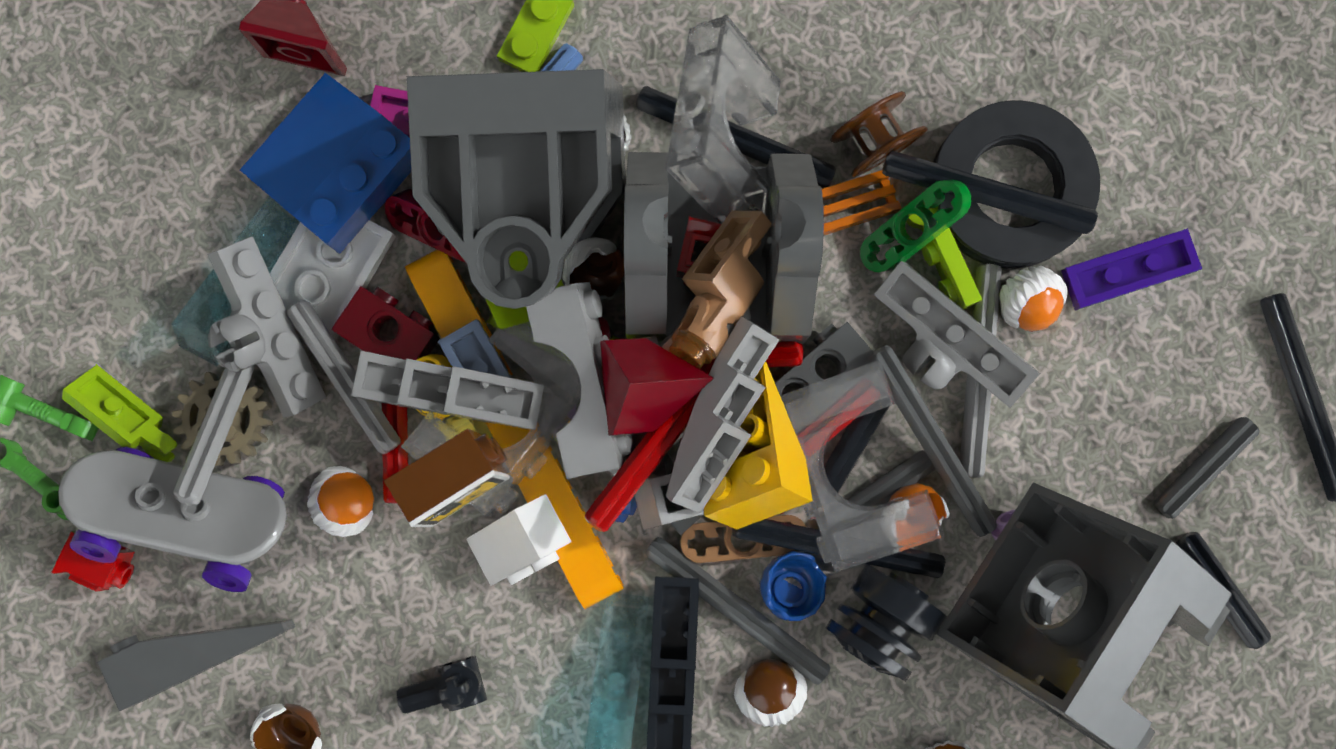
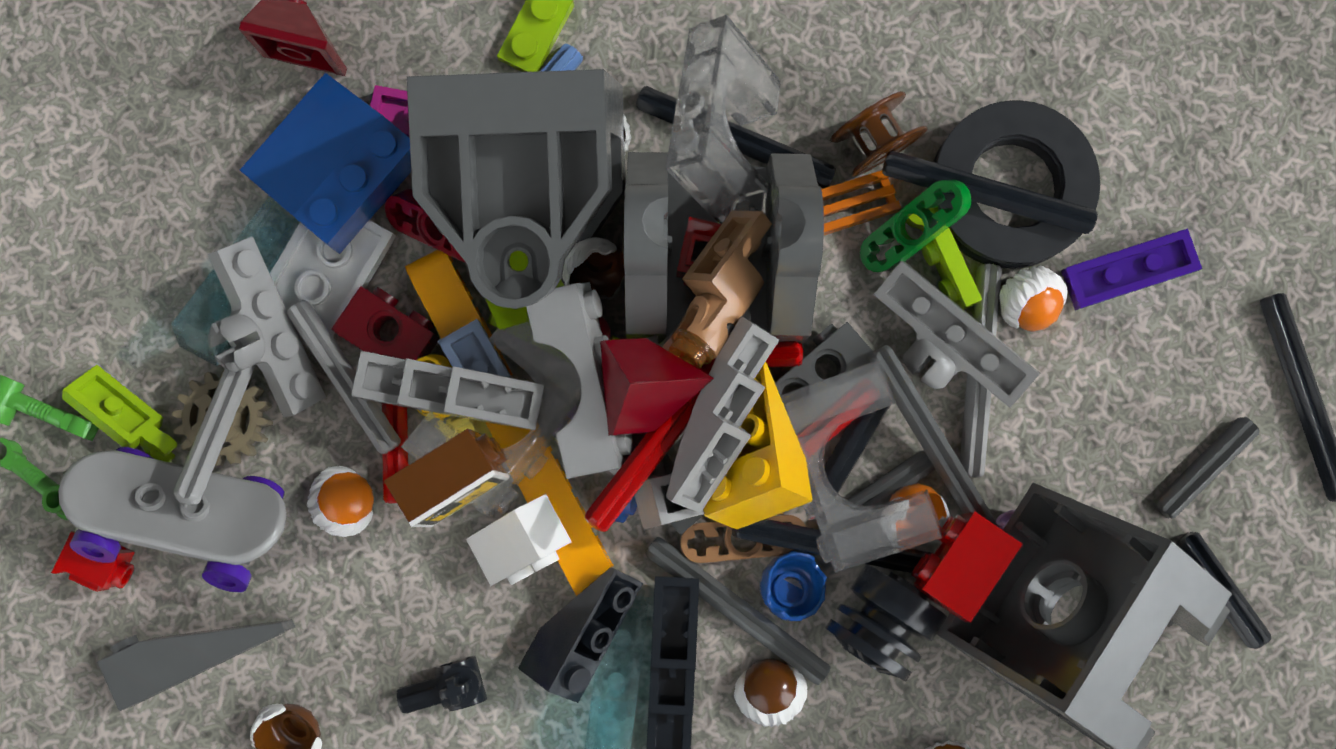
(578, 636): none -> black slope
(965, 564): none -> red slope

